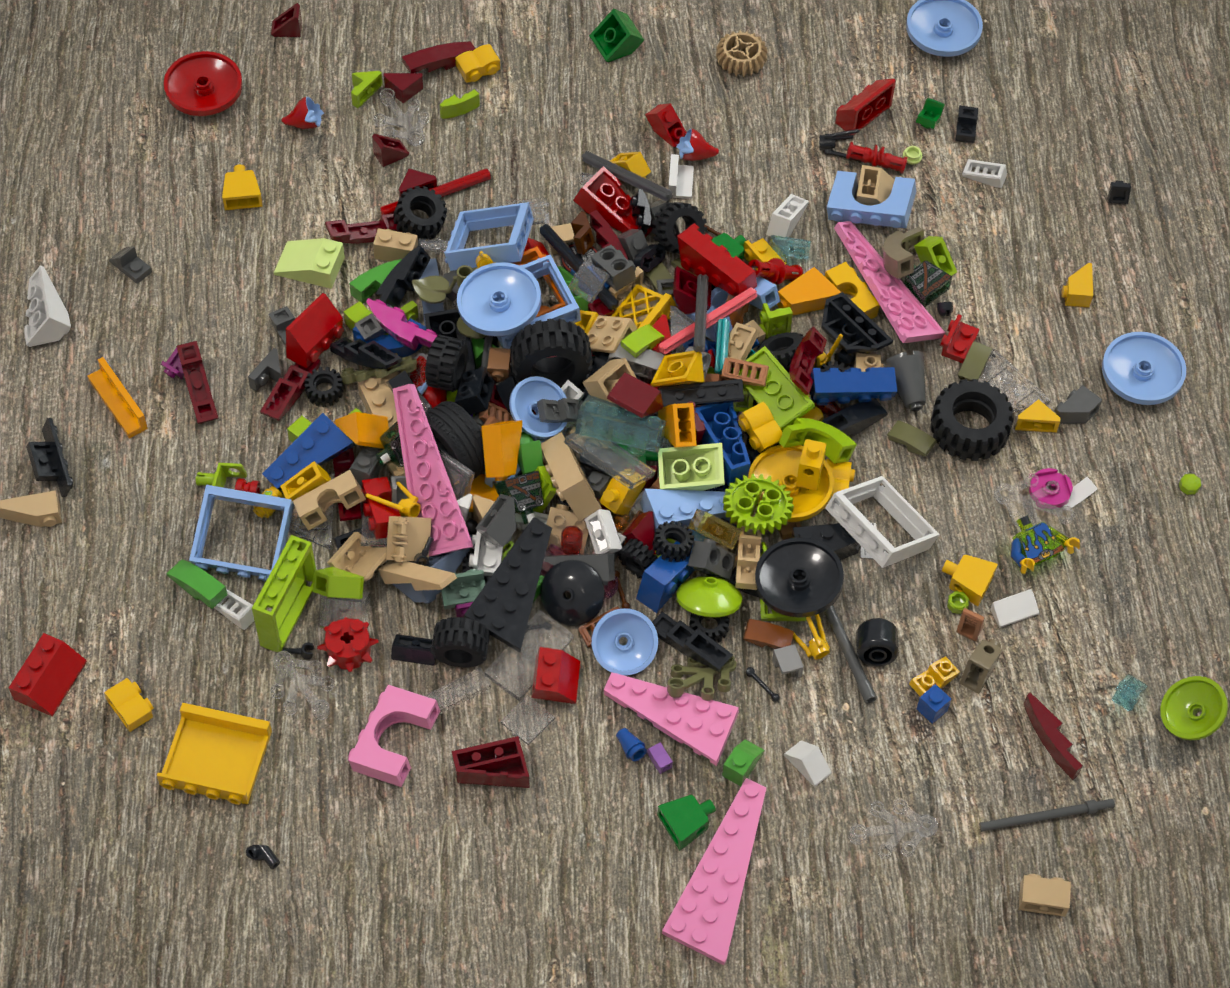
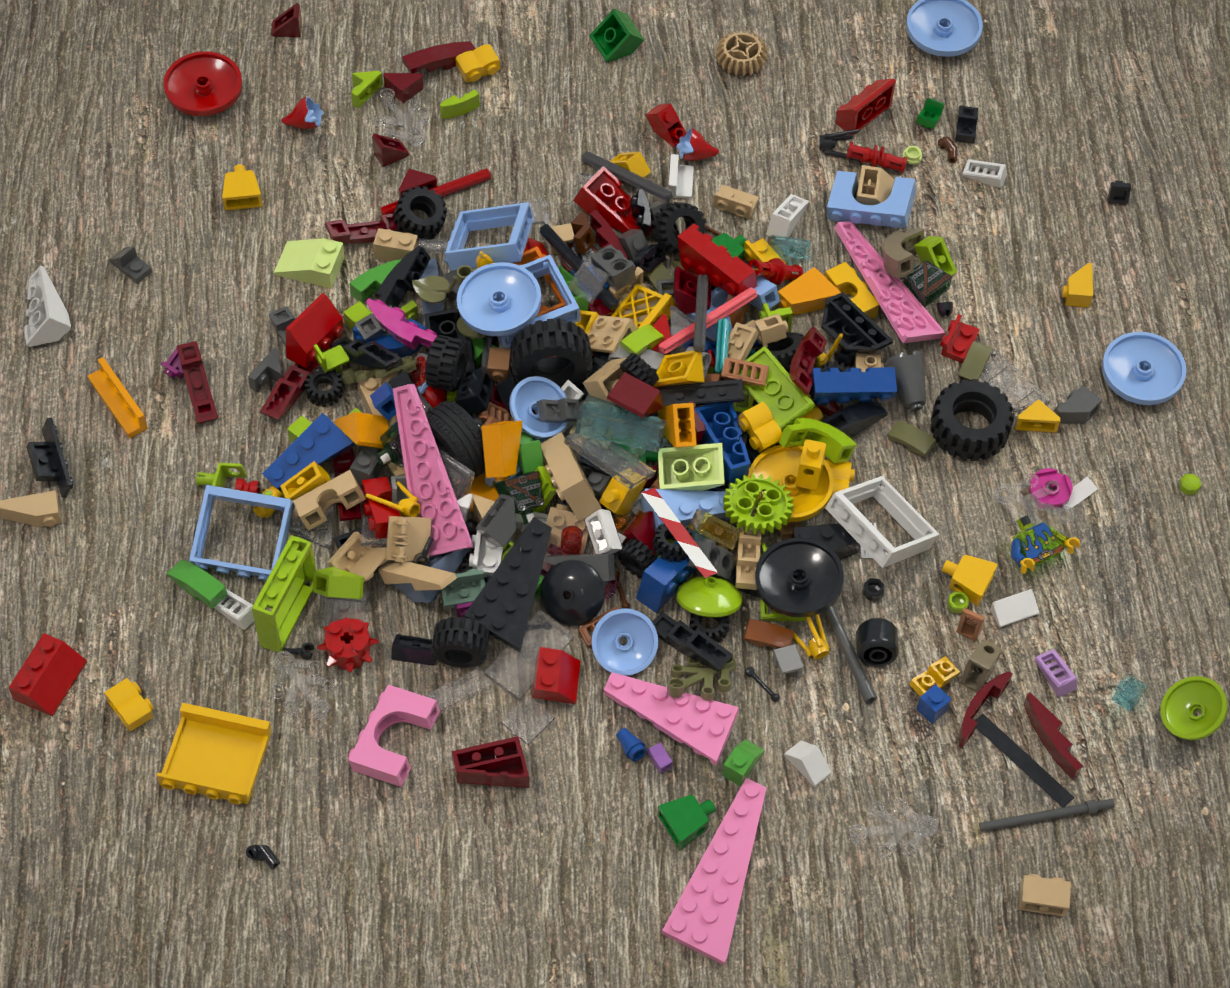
(331, 358): none -> lime bracket
(384, 401): none -> blue brick
(639, 369): none -> black tyre
(679, 533): none -> sticker
(735, 201): none -> tan bracket
(771, 329): none -> tan brick
(873, 589): none -> black tile
(952, 149): none -> reddish brown arm
(994, 688): none -> dark red slope
(1023, 761): none -> black sticker
(1063, 684): none -> lavender slope

